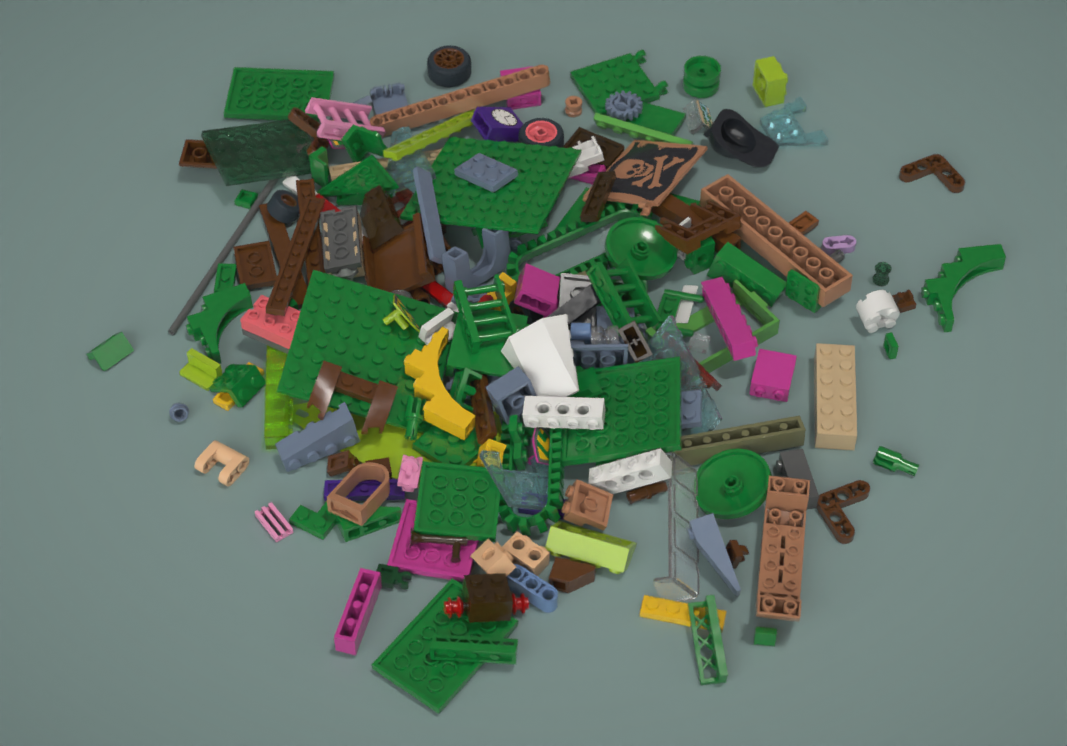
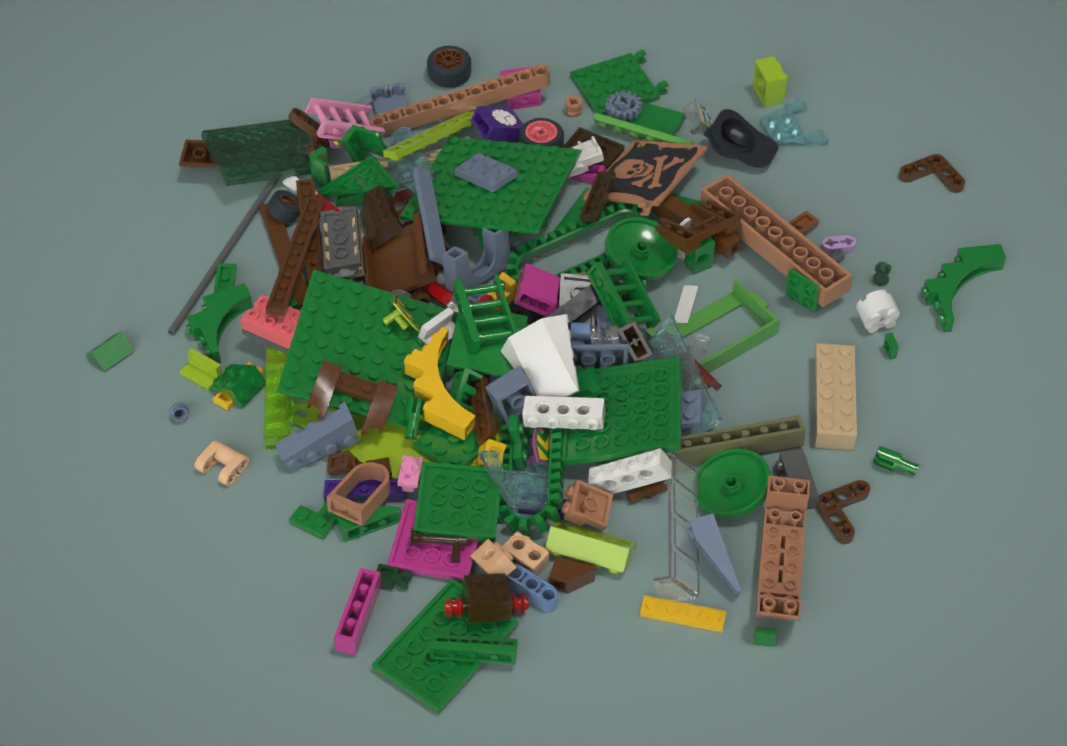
(245, 199): green tile -> none
(255, 265): reddish brown plate -> none
(266, 511): bright pink tile -> none
(275, 92): green plate -> none
(670, 306): green plate -> none
(701, 76): green wheel -> none
(715, 638): green fence -> none
(728, 318): dark pink brick -> none
(735, 264): green wedge -> none
(736, 552): reddish brown tile -> none
(773, 375): dark pink panel -> none
(904, 301): reddish brown tile -> none

